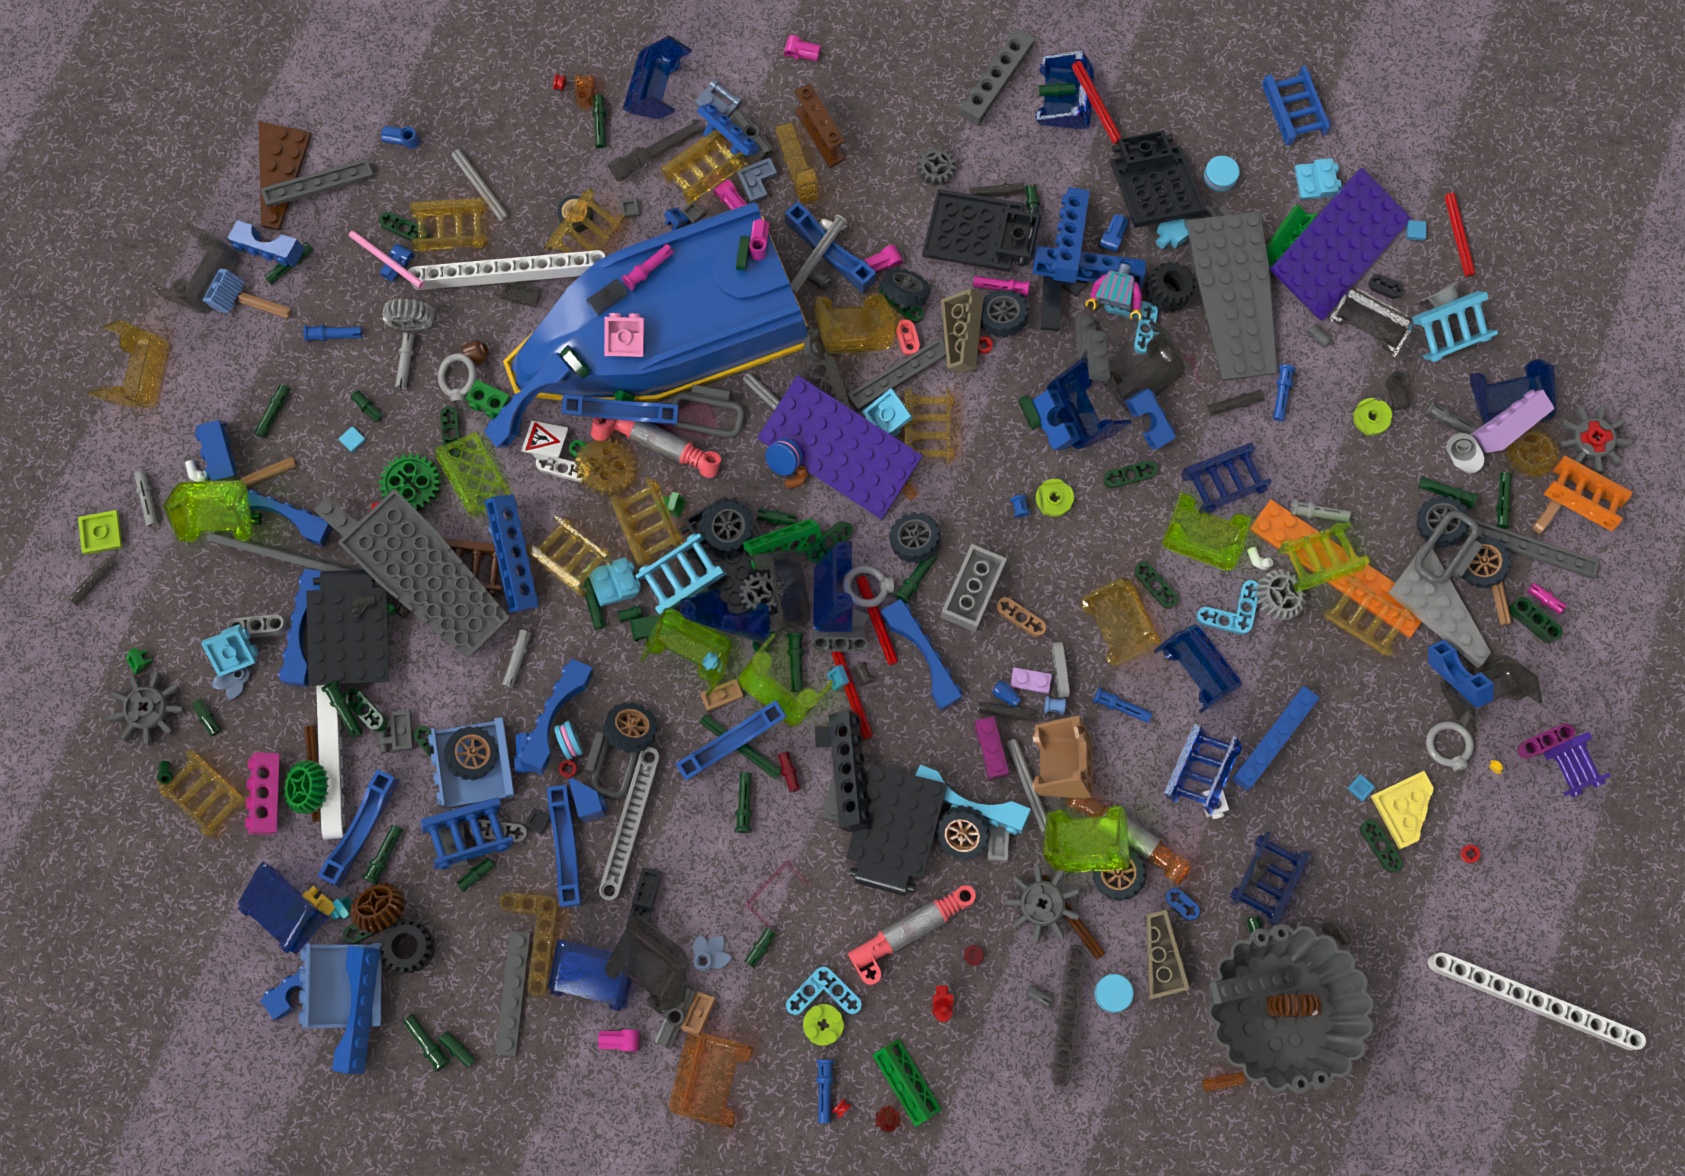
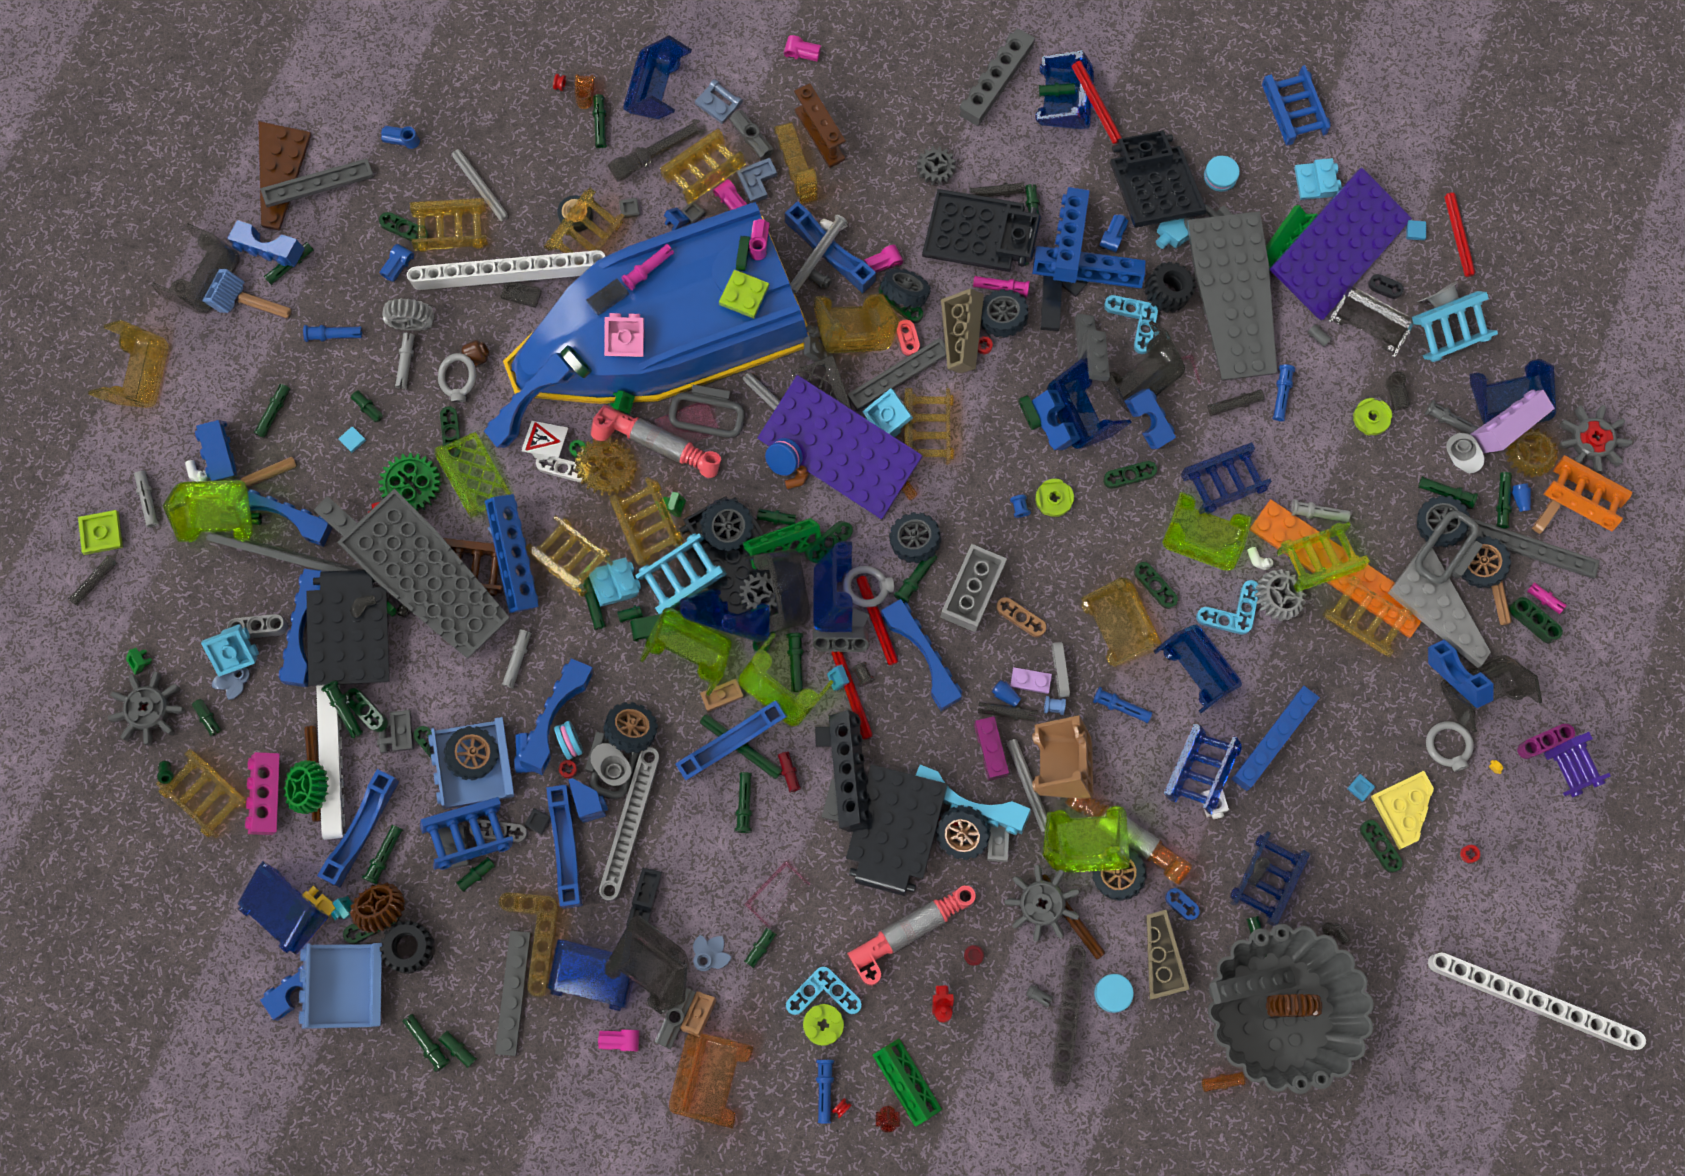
(362, 972): blue arch -> none
(386, 259): bright pink piece -> none
(491, 396): green brick -> none
(610, 764): none -> light grey piece
(619, 410): blue arch -> none
(710, 661): medium azure plate -> none
(733, 133): blue plate -> none
(744, 294): none -> lime plate
(1117, 290): torso -> none
(1522, 496): none -> blue cone

